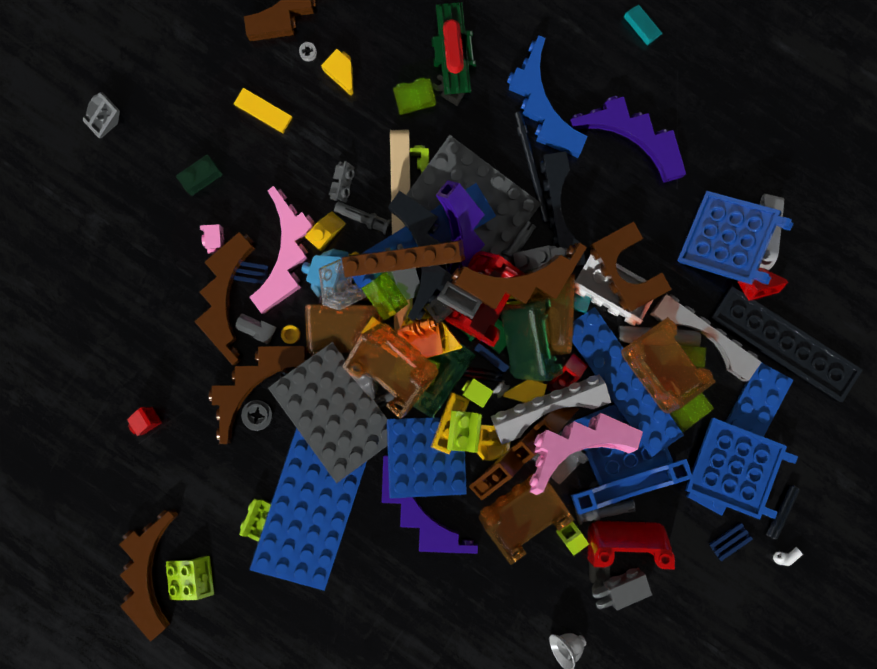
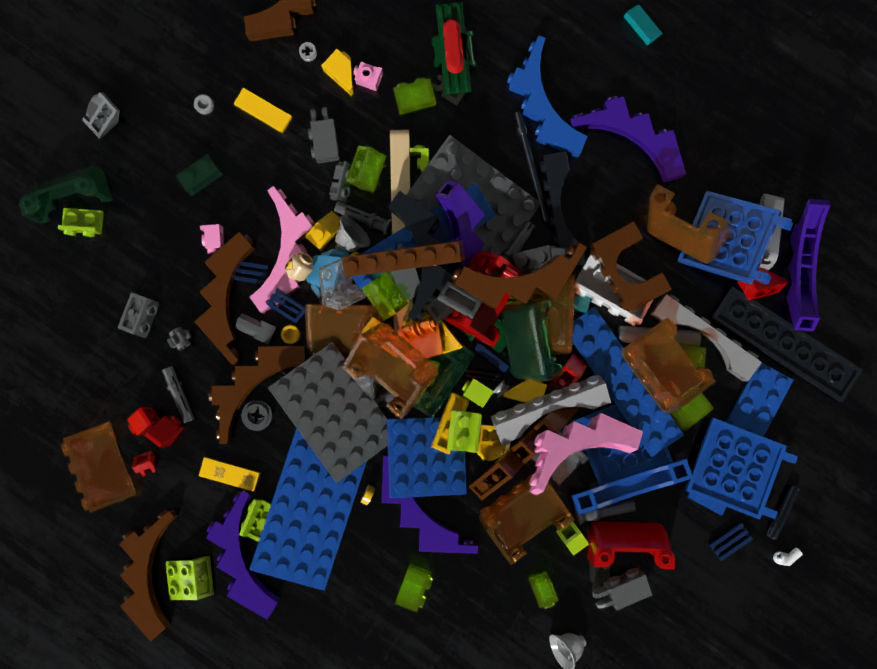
(39, 199): none -> clear green windscreen
(81, 221): none -> lime bracket
(98, 467): none -> clear orange windscreen
(138, 315): none -> dark grey bracket
(144, 462): none -> red tile
(165, 431): none -> red slope
(178, 394): none -> dark grey pin
(179, 338): none -> dark grey gear
(203, 104): none -> light grey tile
(229, 474): none -> yellow tile
(246, 588): none -> dark purple arch
(275, 297): none -> dark blue tile
(299, 266): none -> tan head
(324, 138): none -> dark grey hinge
(350, 235): none -> light grey hat
(366, 168): none -> clear neon green brick
(367, 495): none -> yellow tile
(372, 80): none -> bright pink brick
(413, 588): none -> clear neon green brick
(543, 590): none -> clear neon green brick
(698, 243): none -> clear orange windscreen
(803, 265): none -> dark purple arch

